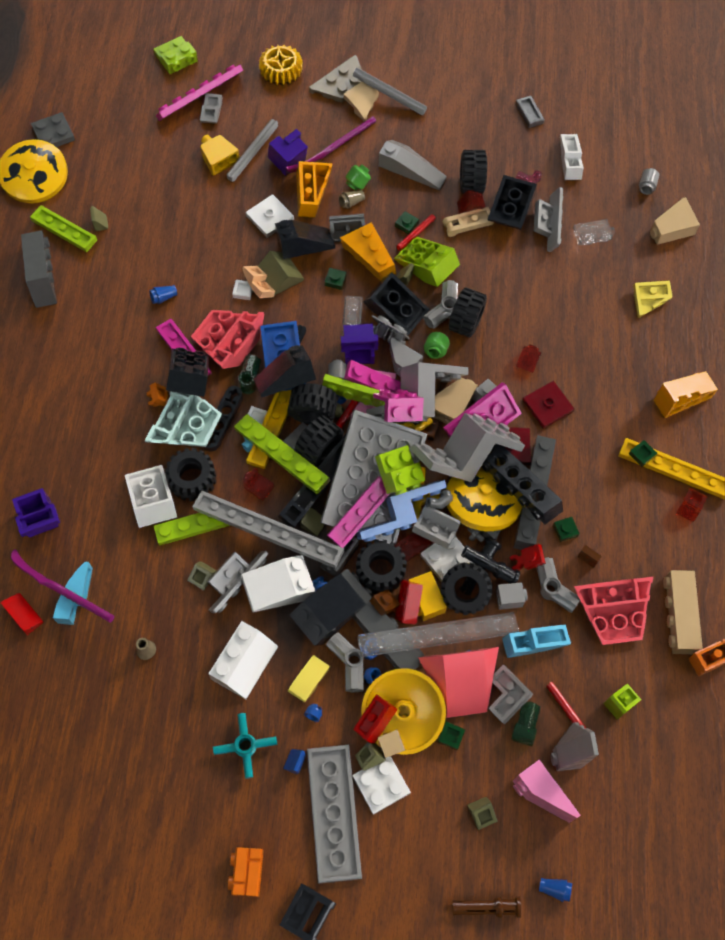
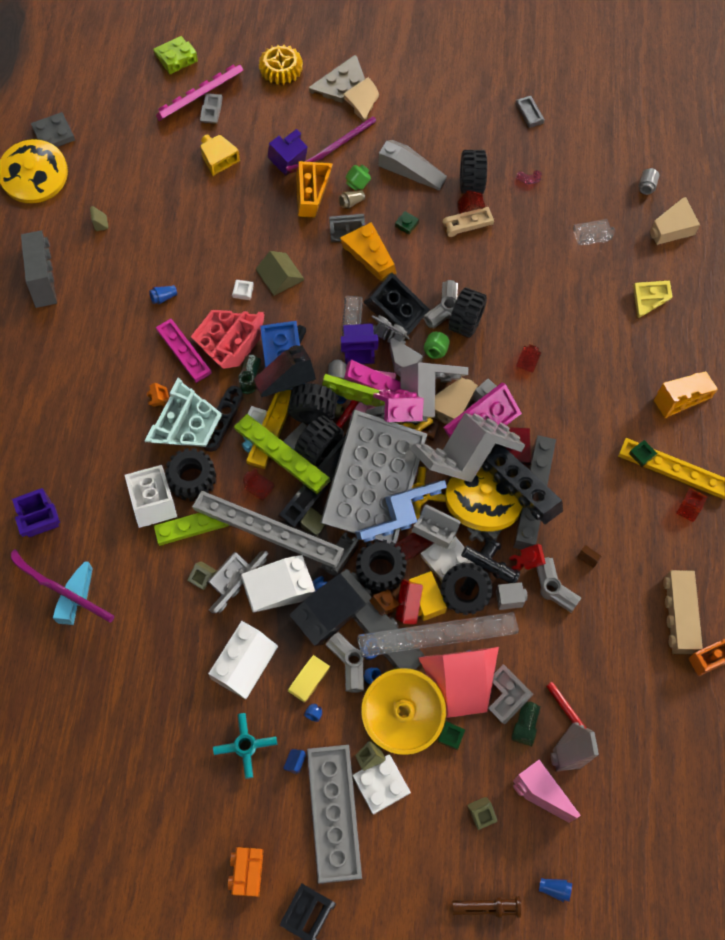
(22, 613): red slope -> none
(63, 228): lime plate -> none
(146, 652): dark tan cone -> none
(188, 372): black slope -> none
(252, 150): light grey axle -> none
(256, 280): light nougat slope -> none
(267, 214): white plate -> none
(302, 238): black slope -> none
(335, 278): dark green plate -> none
(359, 513): dark pink plate -> none
(375, 719): red slope -> none
(389, 91): light grey axle -> none
(391, 743): tan tile -> none
(399, 470): lime plate -> none
(406, 273): olive slope -> none
(415, 232): red bar -> none
(430, 259): lime slope -> none
(445, 499): dark grey arm -> none
(512, 202): black slope -> none
(536, 640): medium azure slope -> none
(548, 219): light grey bracket -> none
(548, 404): dark red plate -> none
(566, 529): dark green plate -> none
(571, 157): white slope -> none
(616, 608): coral wedge -> none
(622, 701): lime slope -> none

